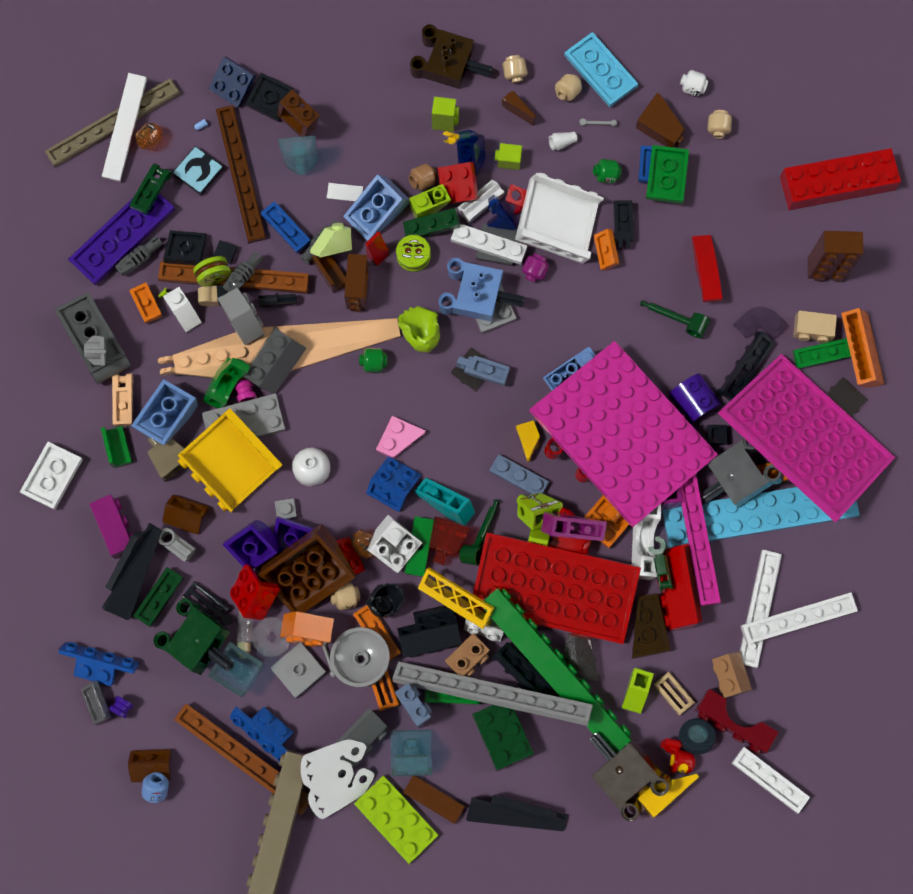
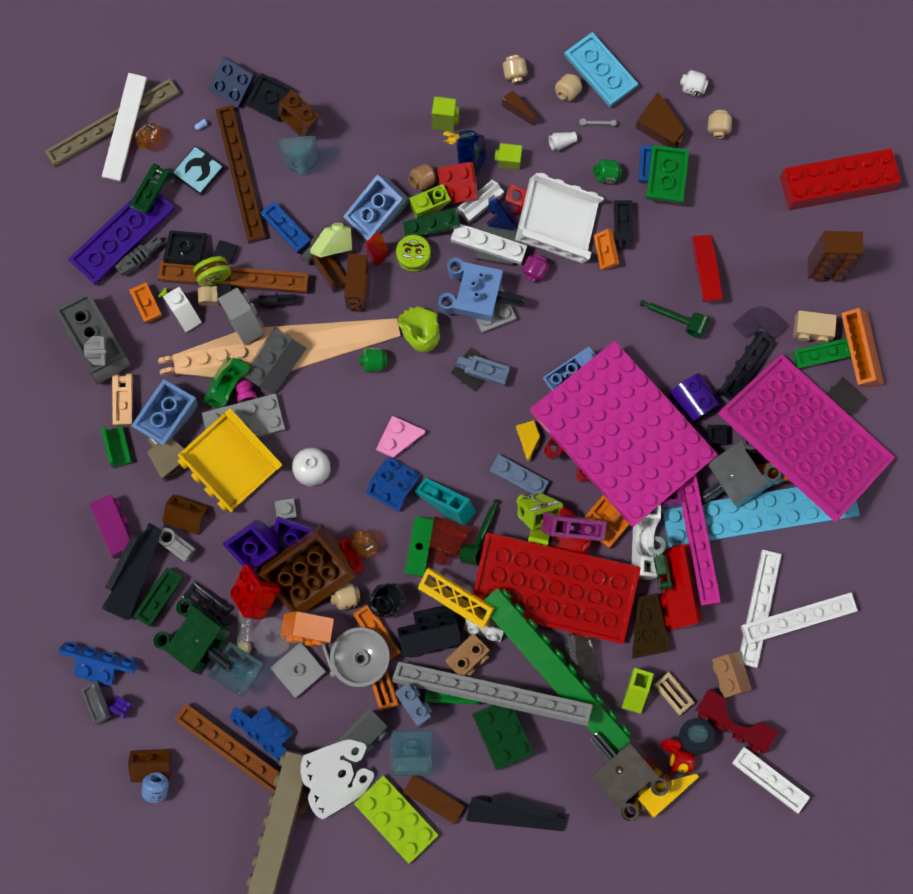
(51, 475): white plate -> none
(242, 272): dark grey hinge -> none
(344, 192): white sticker -> none
(393, 544): white slope -> none
(448, 58): dark brown piece -> none
(522, 671): black hinge -> none

